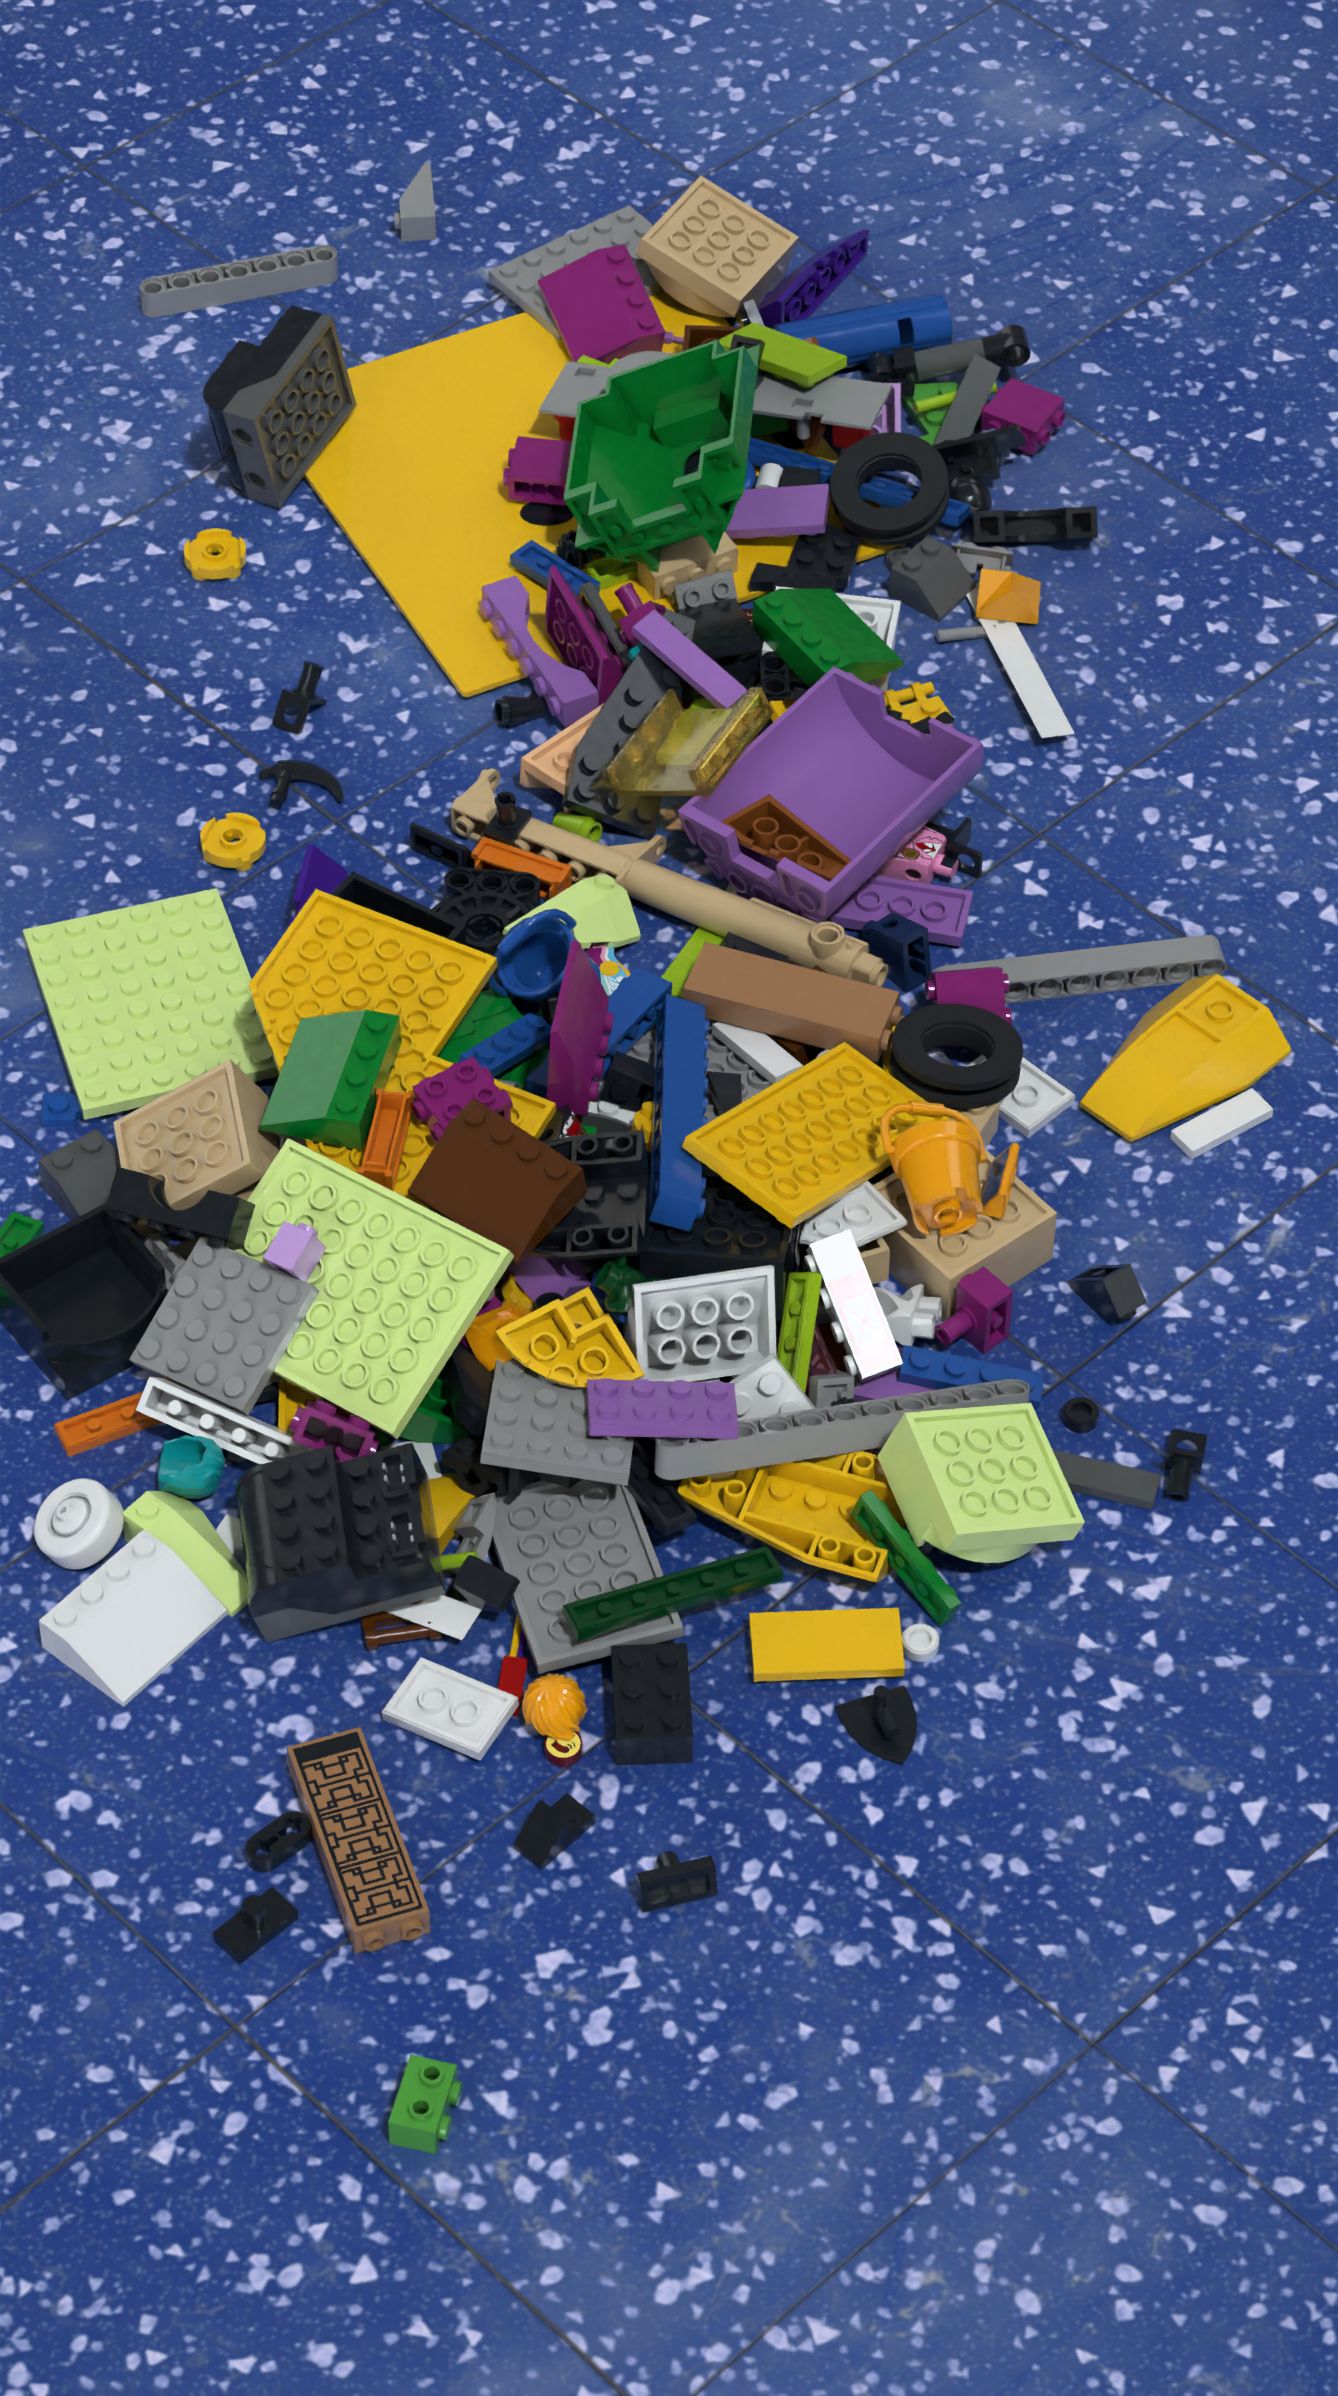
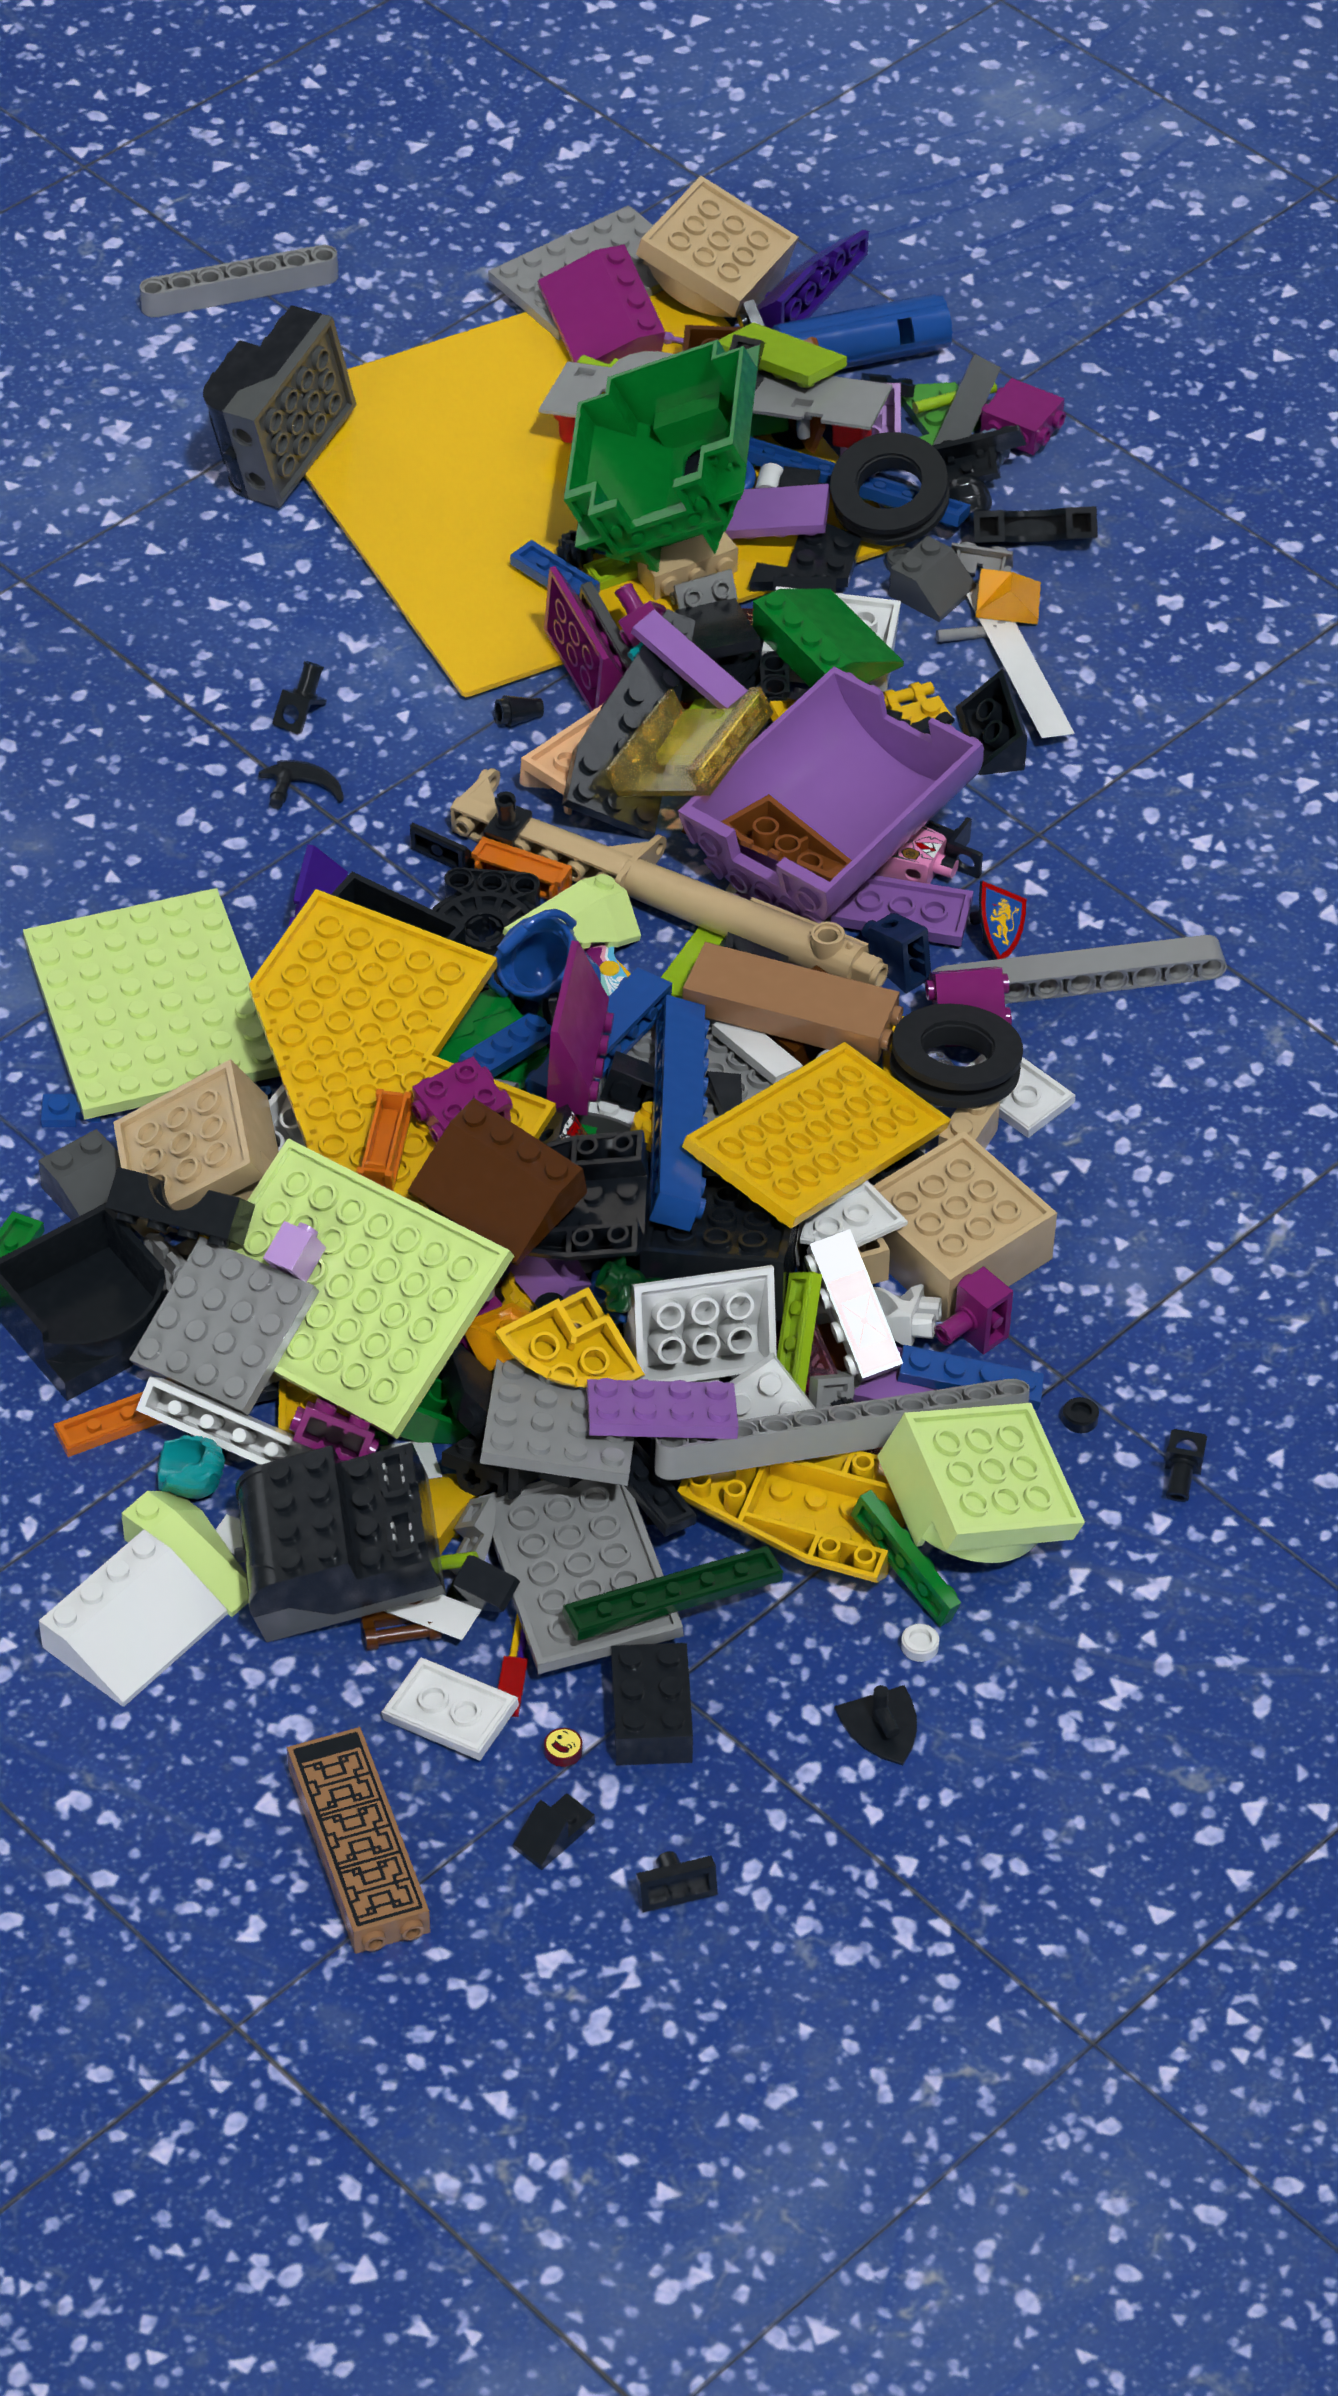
(78, 1523): white wheel -> none
(204, 565): yellow plate -> none
(238, 854): yellow plate -> none
(255, 1924): black tile -> none
(275, 1838): black beam -> none
(333, 1077): green slope -> none
(417, 208): light grey slope -> none
(424, 2104): bright green brick -> none
(537, 470): magenta brick -> none
(545, 514): black sticker -> none
(554, 1706): light orange hair -> none
(565, 689): medium lavender arch -> none
(580, 825): lime cone -> none
(826, 1644): yellow tile -> none
(937, 1167): light orange piece -> none
(996, 722): none -> black slope
(1000, 1182): light orange slope -> none
(1001, 919): none -> shield
(1003, 349): black piece -> none
(1109, 1291): black slope -> none
(1109, 1480): dark grey tile -> none
(1186, 1056): yellow wedge -> none
(1221, 1123): white tile -> none

